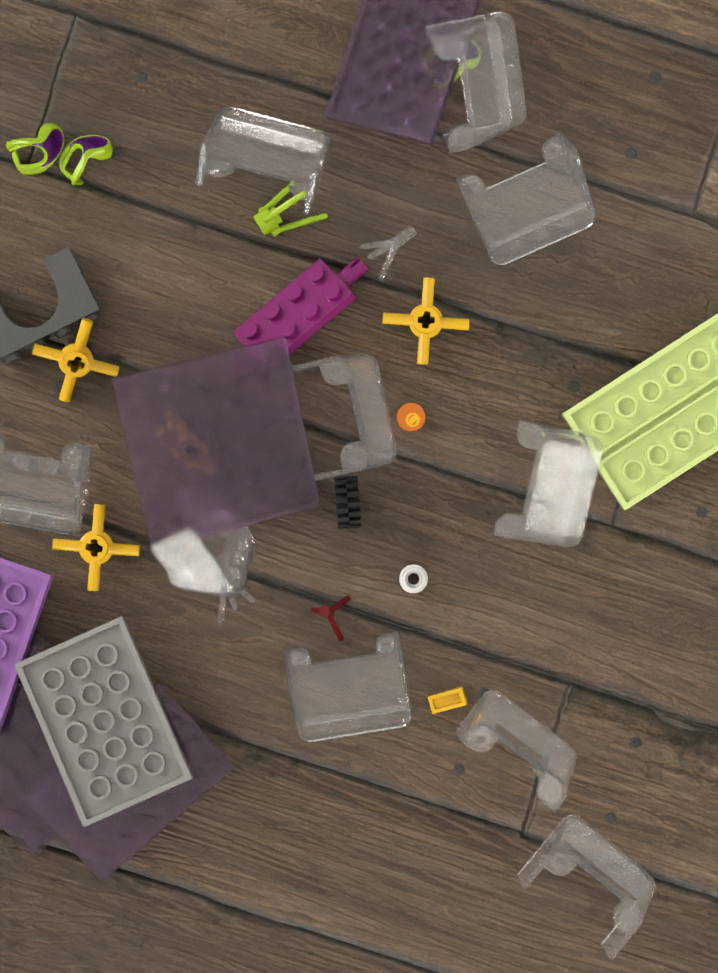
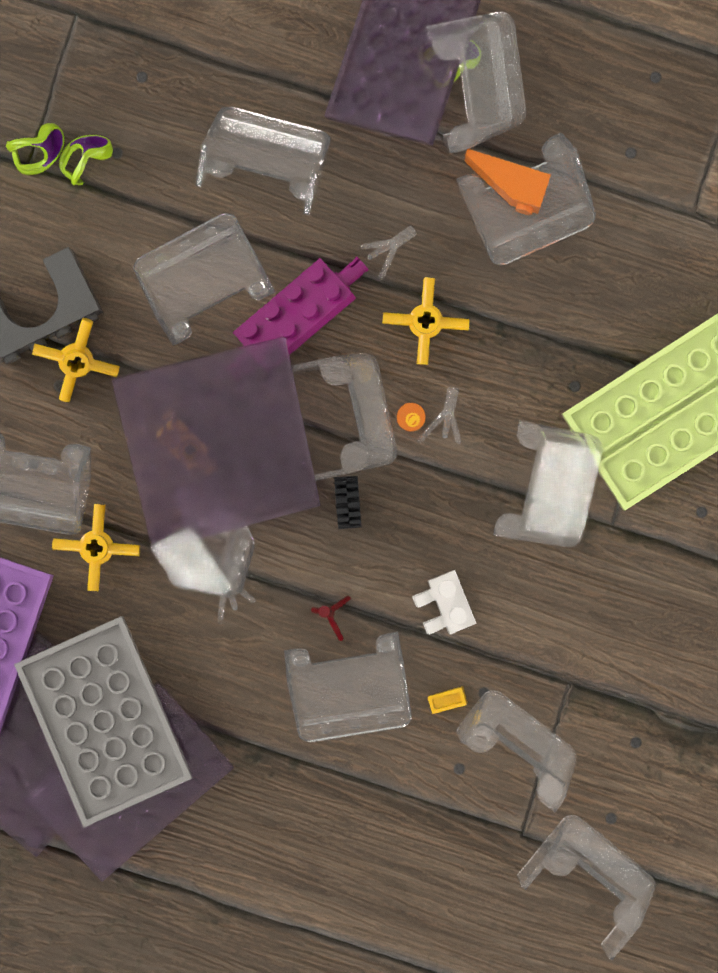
(199, 273): none -> clear windscreen
(269, 217): lime plant -> none
(420, 585): white plate -> none
(448, 414): none -> clear plant
(450, 601): none -> white plate
(513, 182): none -> orange slope

